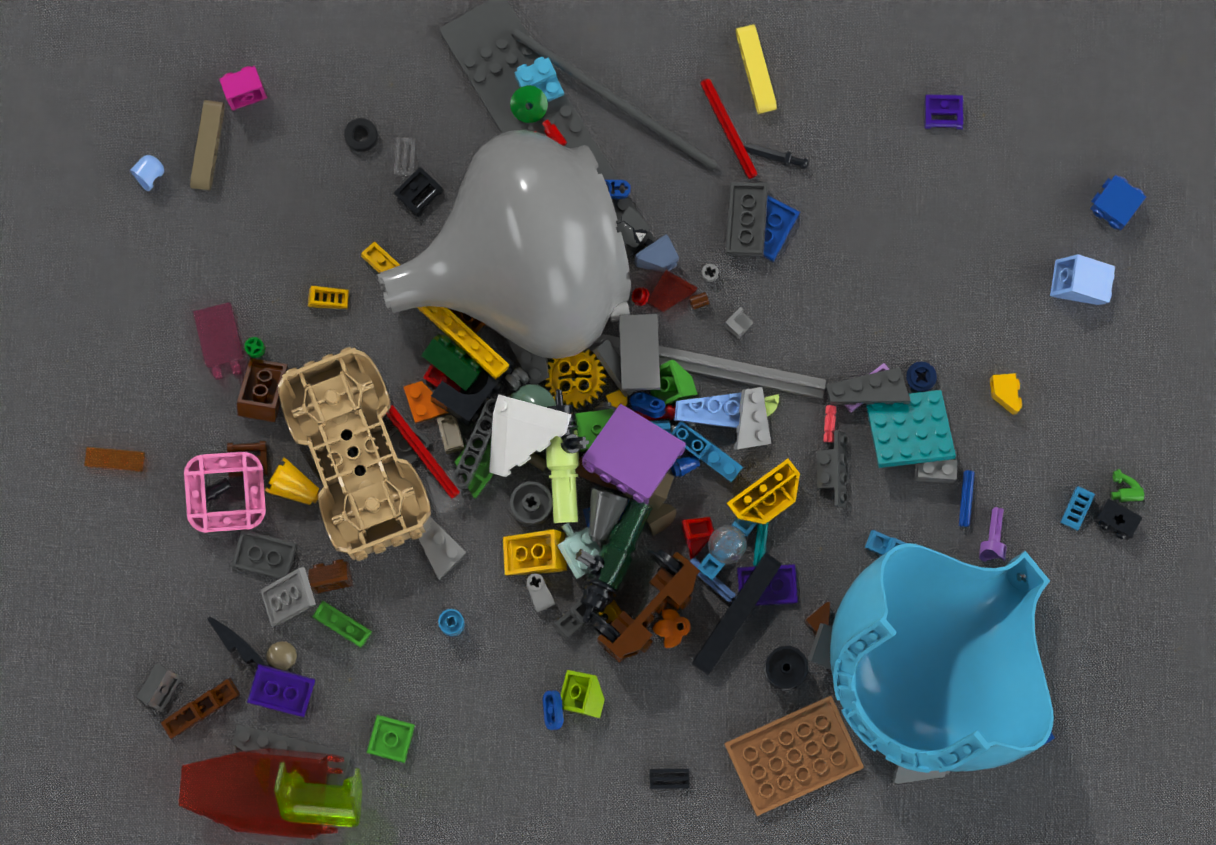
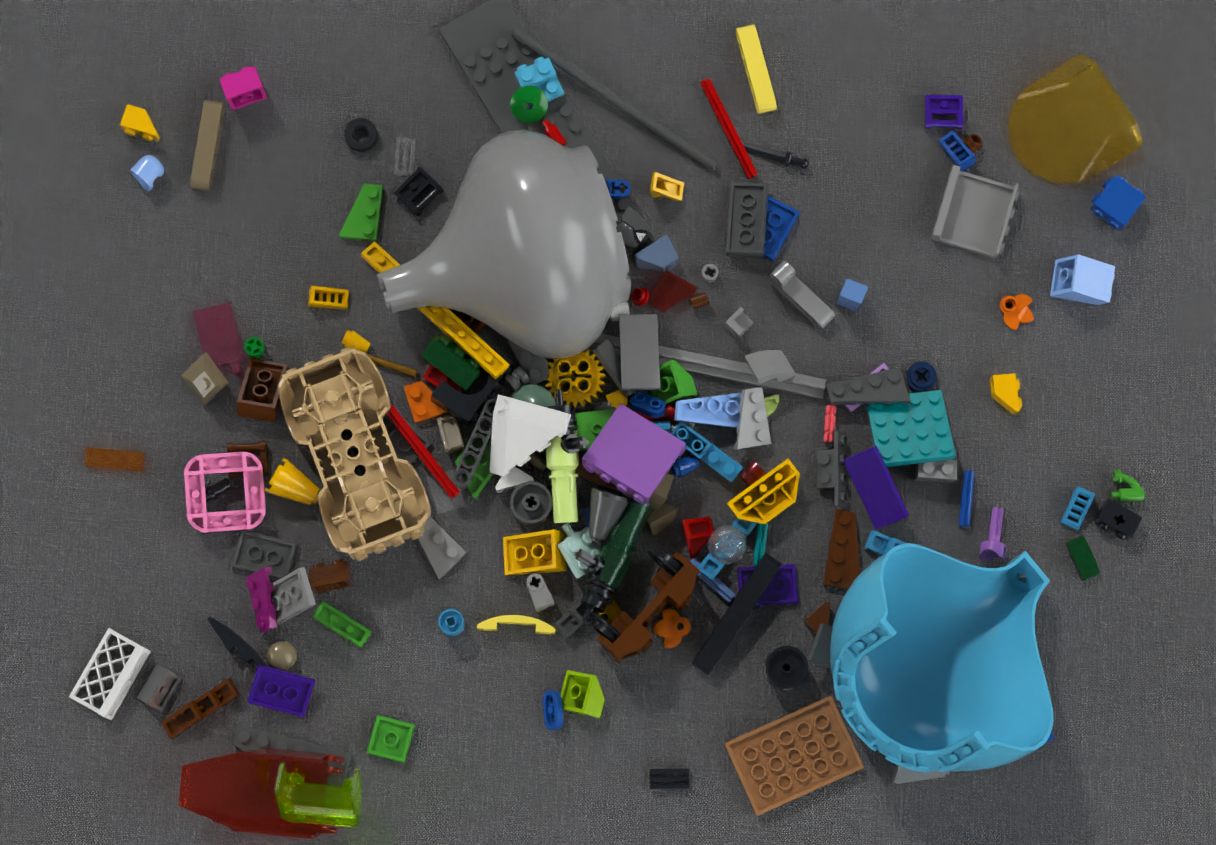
(123, 682): none -> white fence
(138, 122): none -> yellow slope
(204, 379): none -> dark tan slope
(260, 593): none -> magenta wing
(354, 340): none -> yellow cone
(365, 215): none -> bright green wing
(393, 366): none -> pearl gold bar
(492, 623): none -> light yellow slope
(512, 480): none -> white slope
(666, 187): none -> yellow slope
(751, 474): none -> clear red wheel
(769, 365): none -> light grey slope
(786, 282): none -> light grey beam
(843, 554): none -> reddish brown wing
(852, 295): none -> medium blue panel
(876, 487): none -> dark purple tile
(967, 156): none -> blue slope
(973, 142): none -> reddish brown plate
(975, 213): none -> light grey panel
(1018, 312): none -> orange plate
(1072, 124): none -> clear yellow windscreen
(1083, 557): none -> dark green slope

